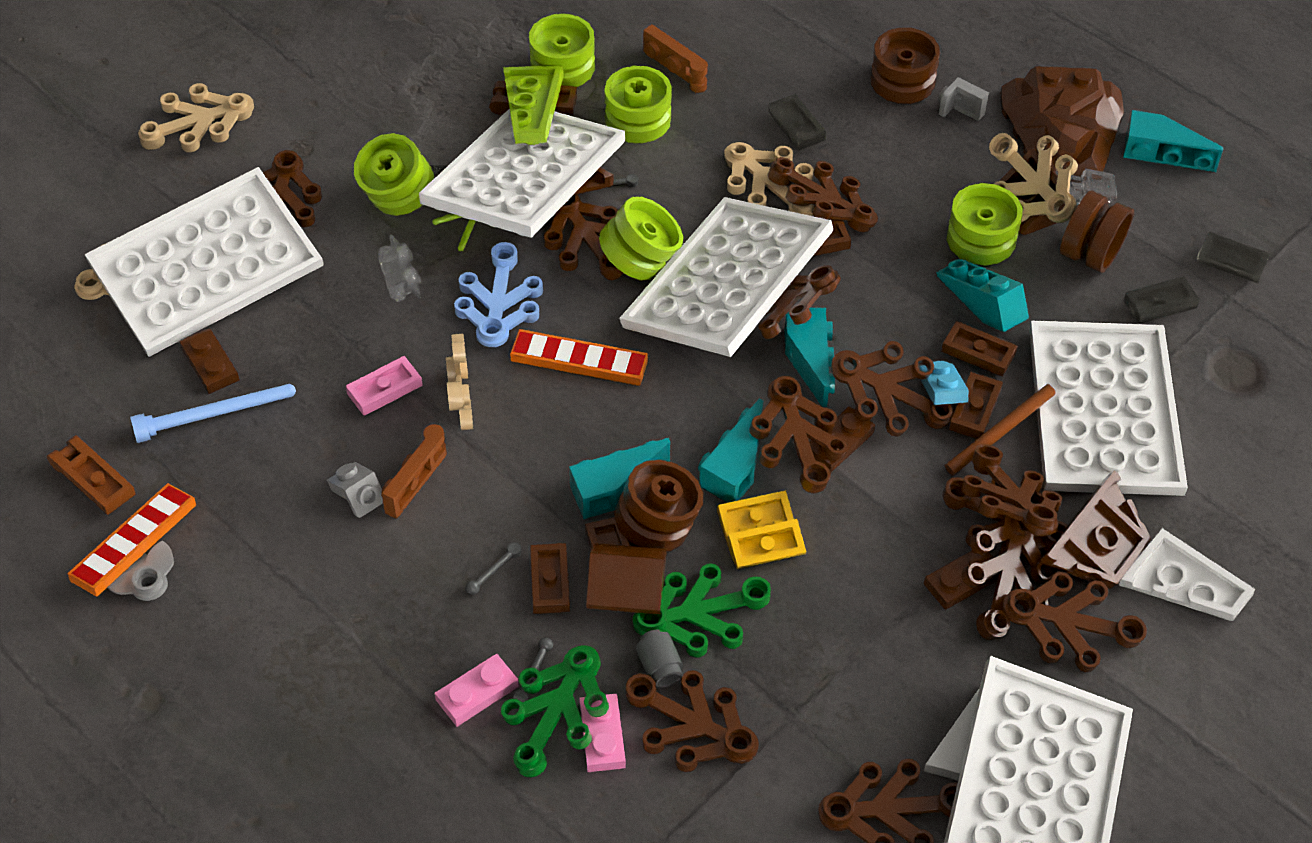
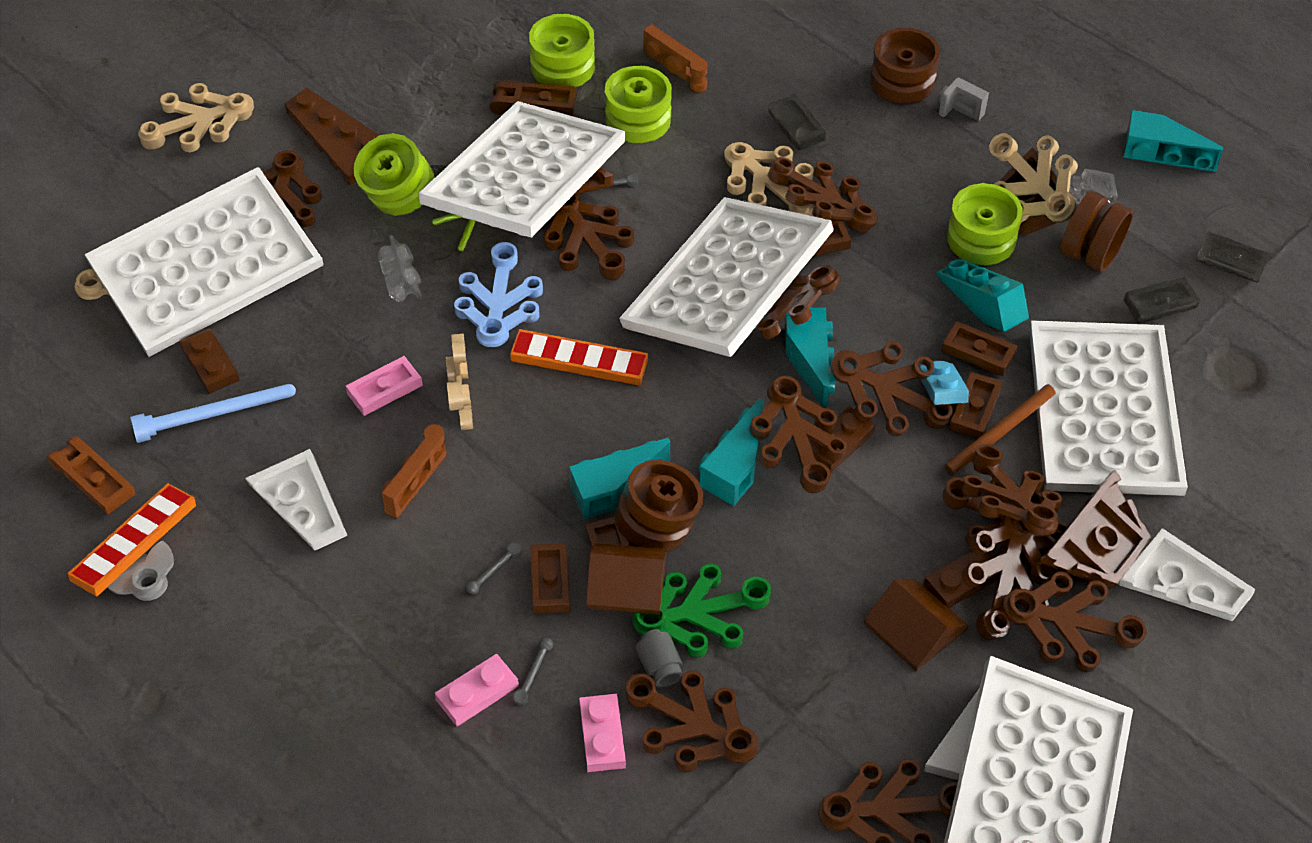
(301, 498): none -> white wing
(331, 129): none -> reddish brown wing
(358, 487): light grey bracket -> none
(532, 100): lime wing -> none
(556, 703): green plant -> none
(641, 238): lime wheel -> none
(761, 529): yellow slope -> none
(914, 622): none -> reddish brown slope
(1068, 106): reddish brown wedge -> none

